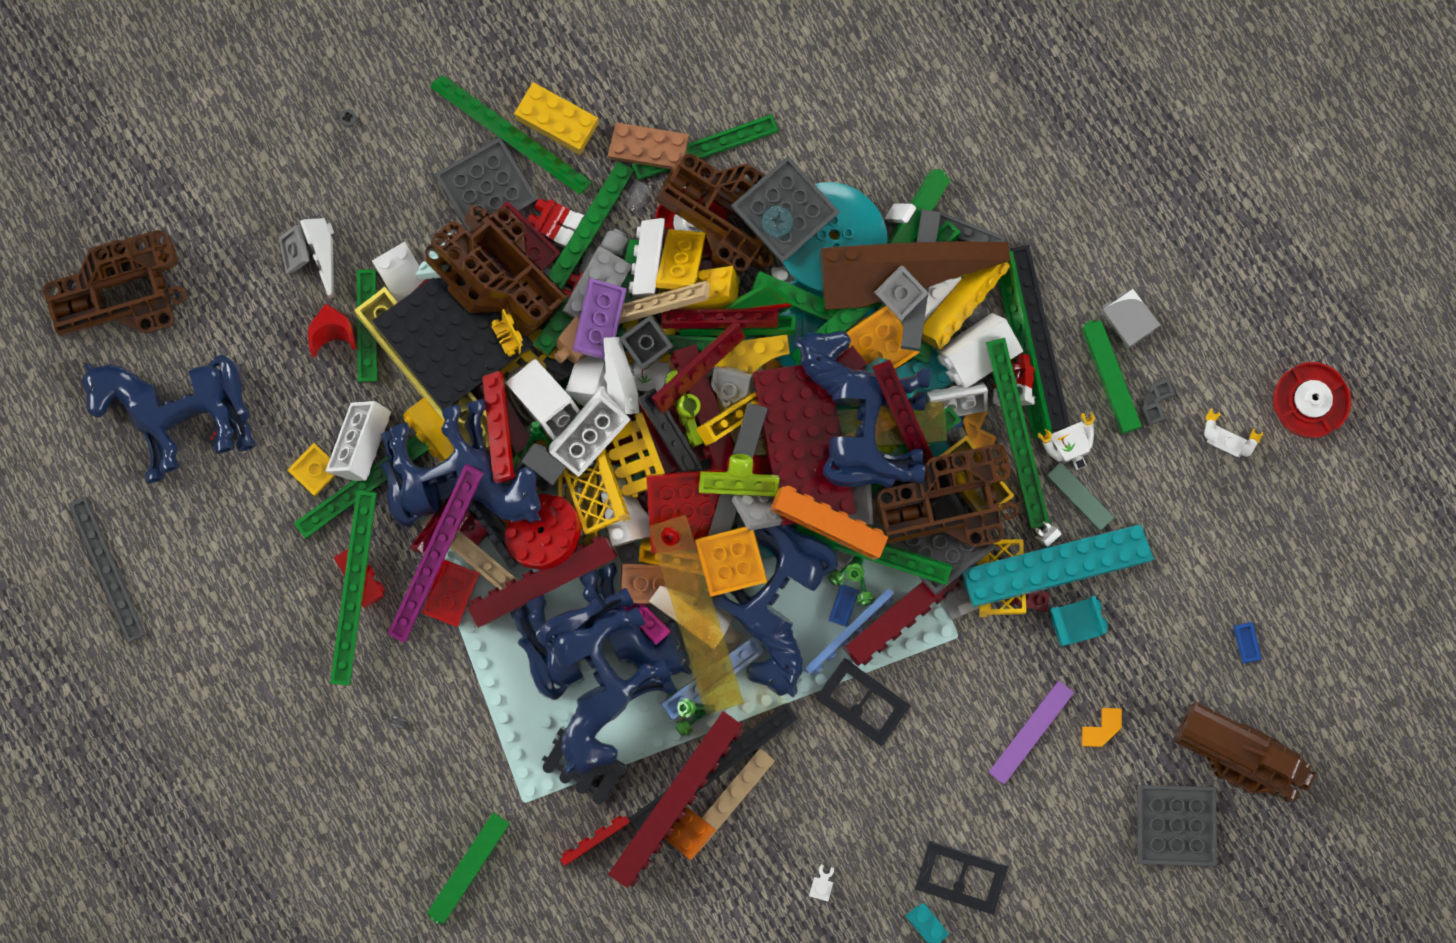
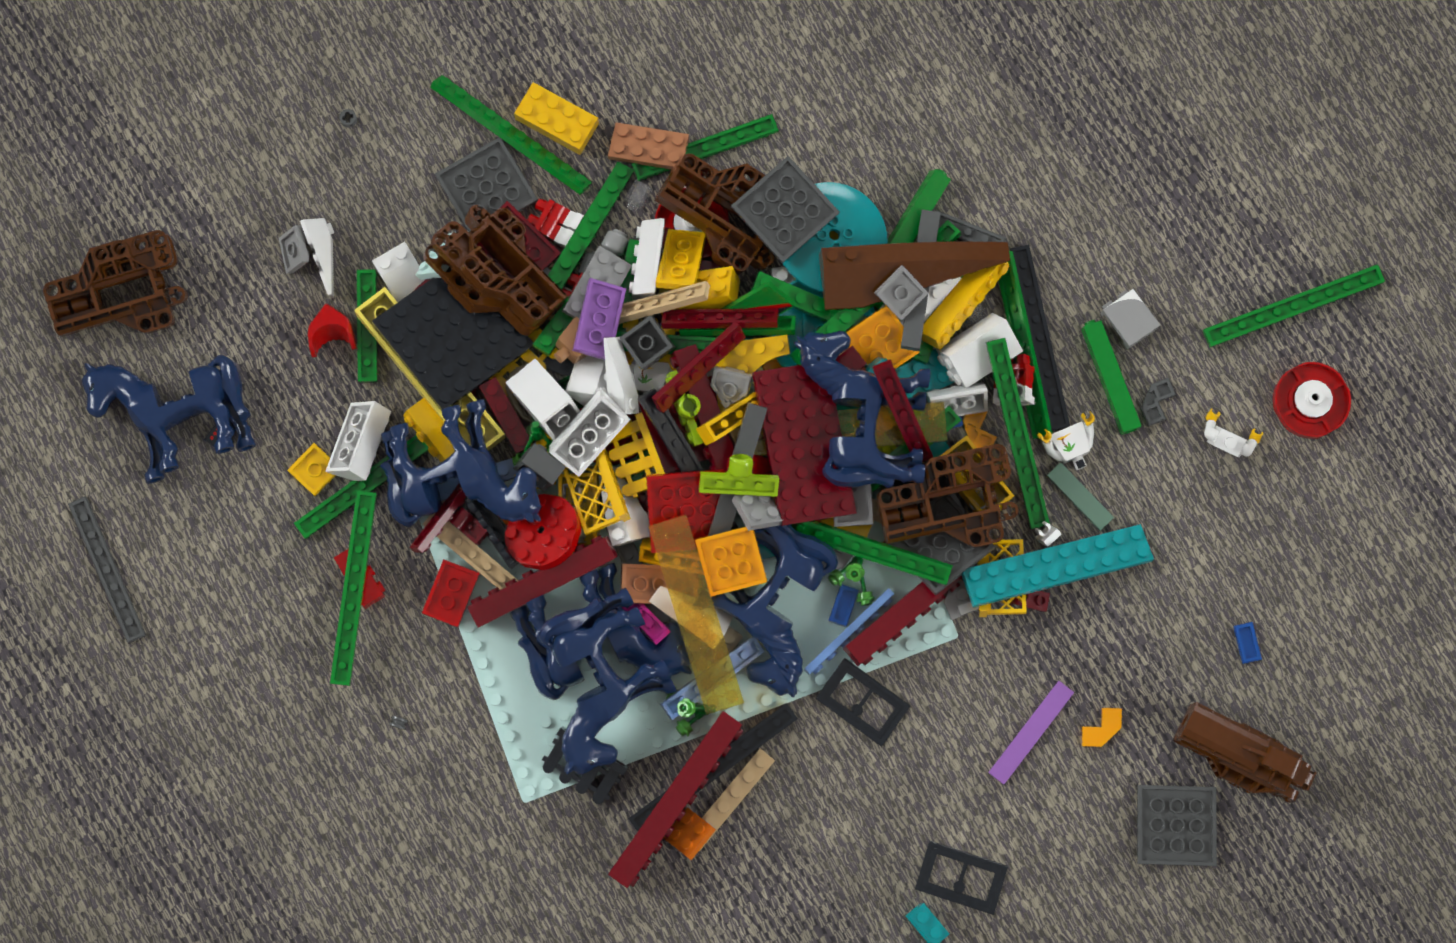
(435, 553): magenta plate -> none
(468, 869): green brick -> none
(498, 427): red plate -> none
(505, 327): yellow hinge -> none
(587, 844): red plate -> none
(670, 536): red plate -> none
(769, 225): clear light blue gear -> none
(821, 886): white plate -> none
(829, 523): orange brick -> none
(900, 213): white tile -> none
(1078, 621): teal panel -> none
(1293, 306): none -> green plate

